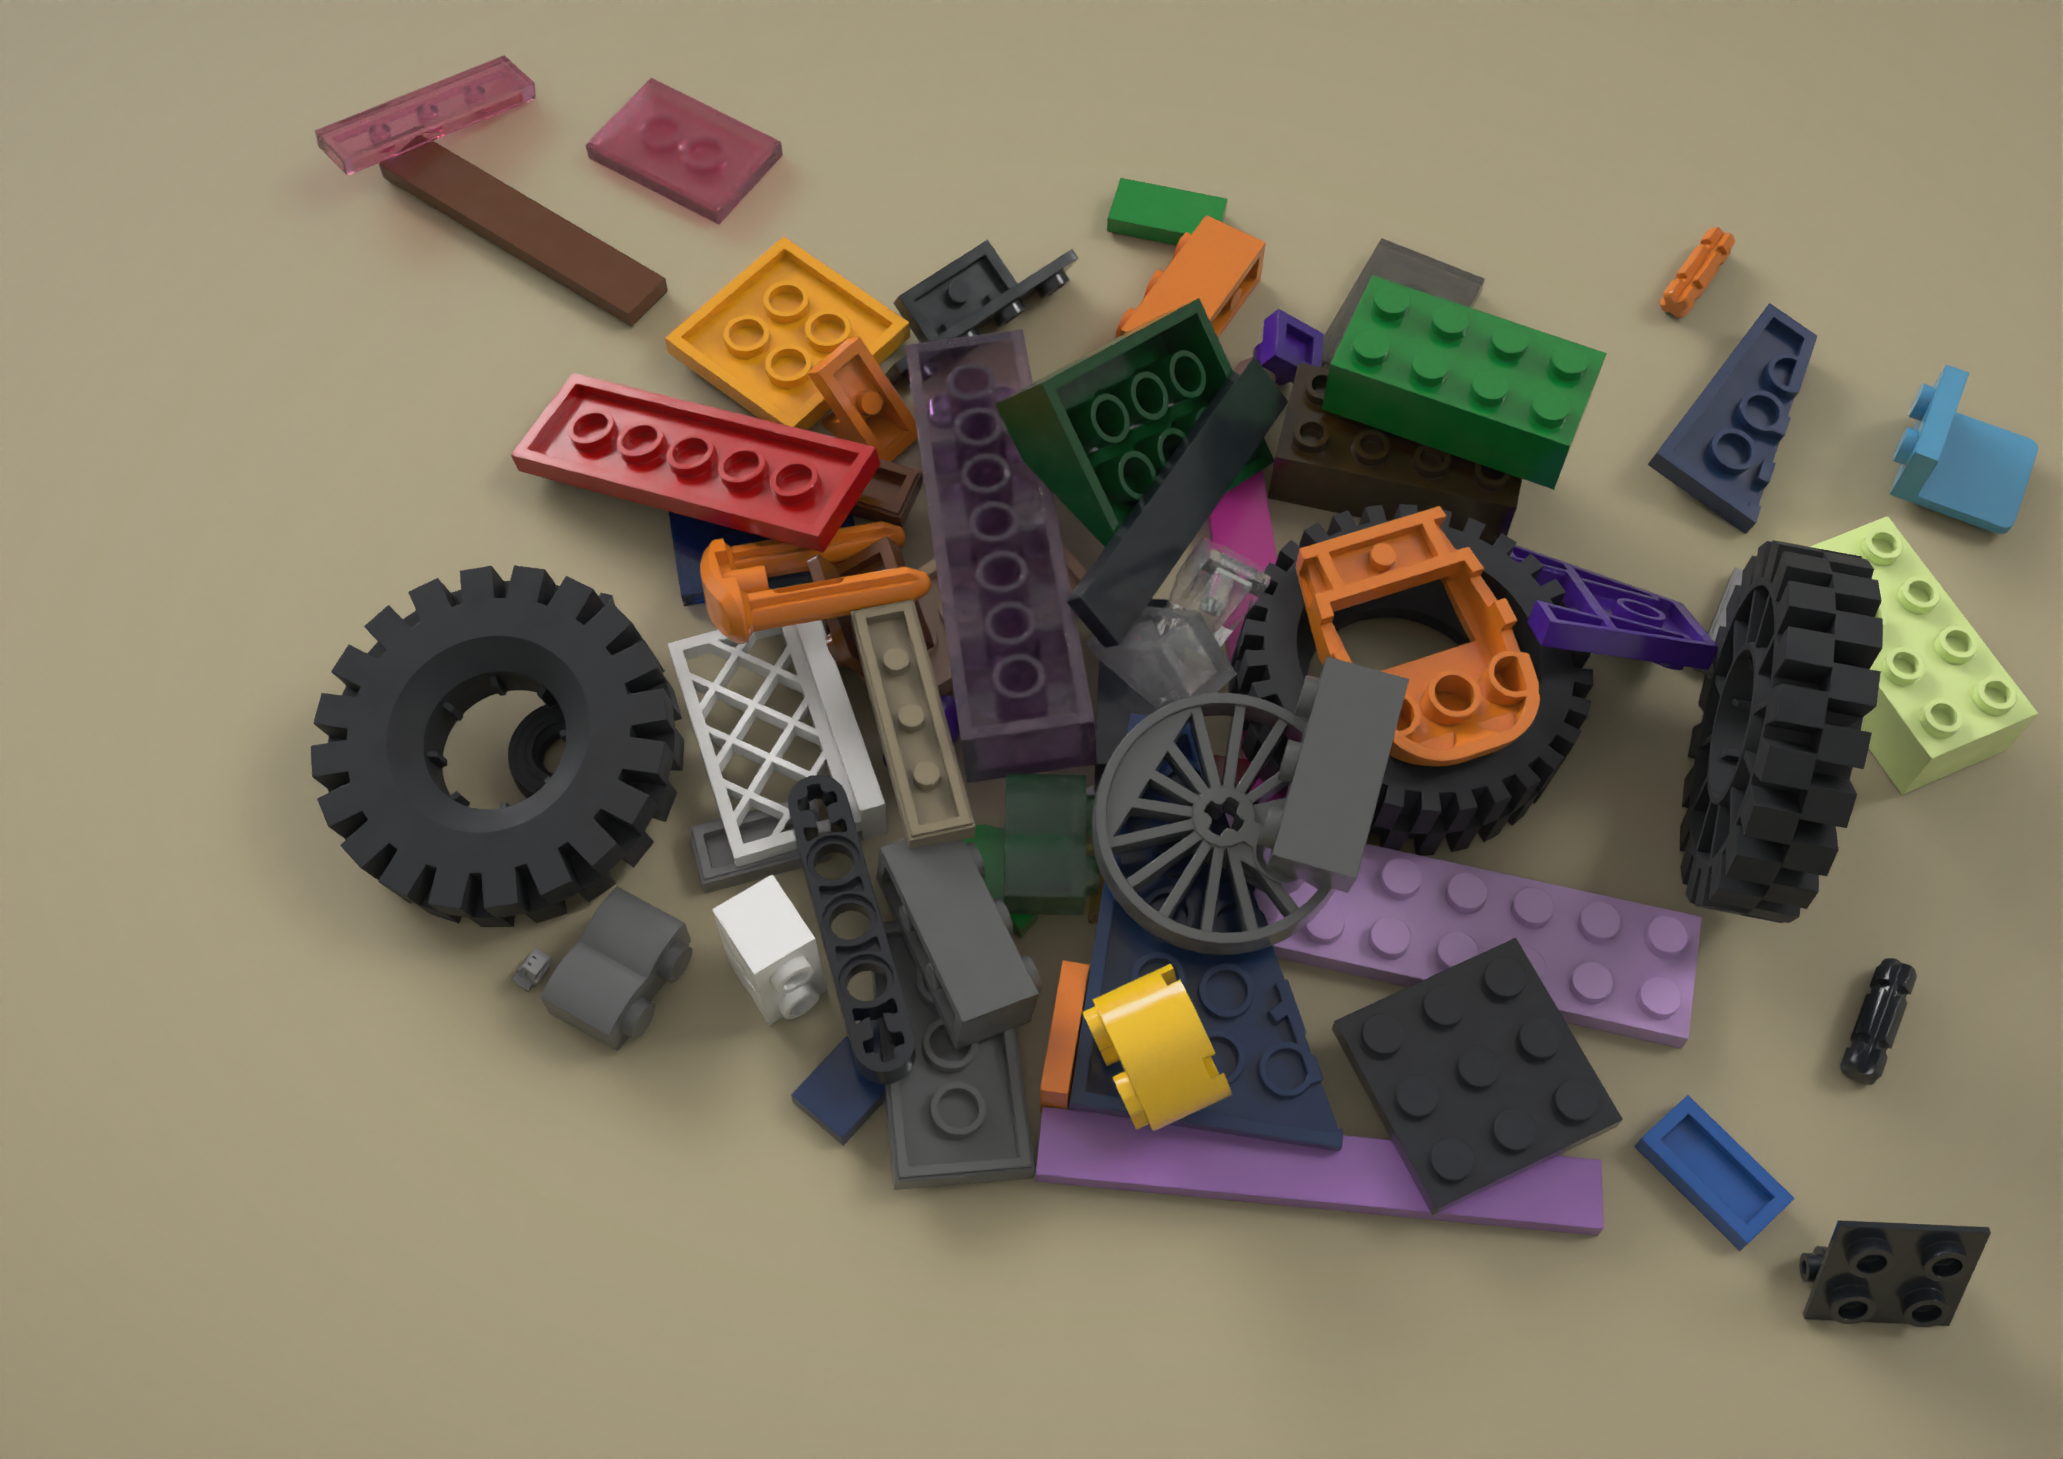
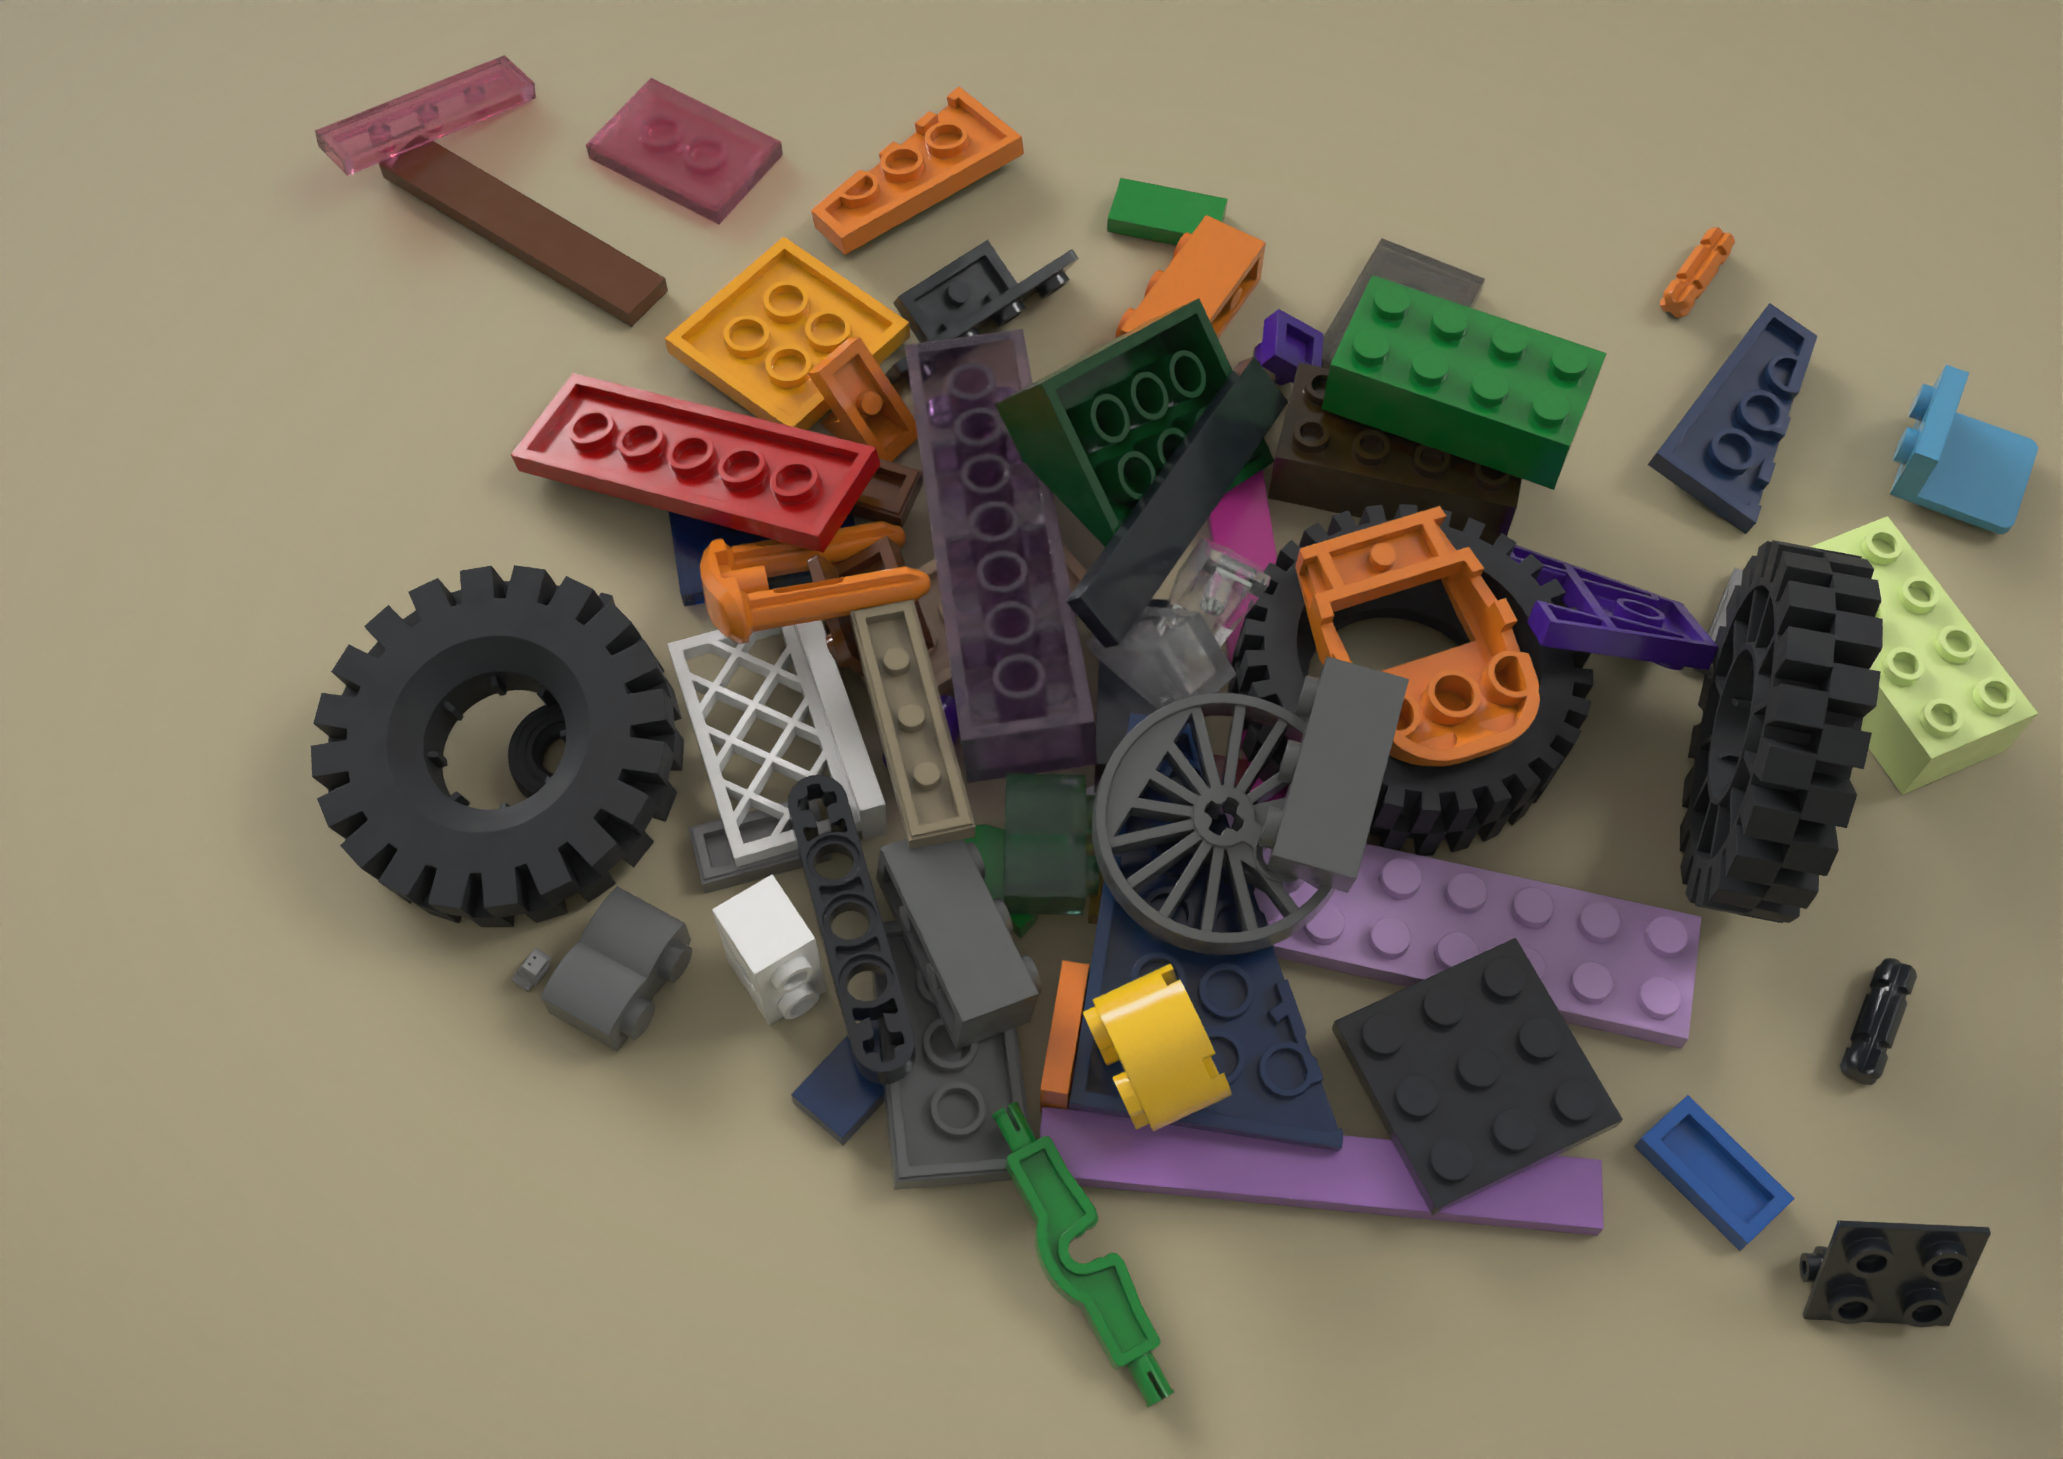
(932, 164): none -> orange wing
(1097, 1287): none -> green piece

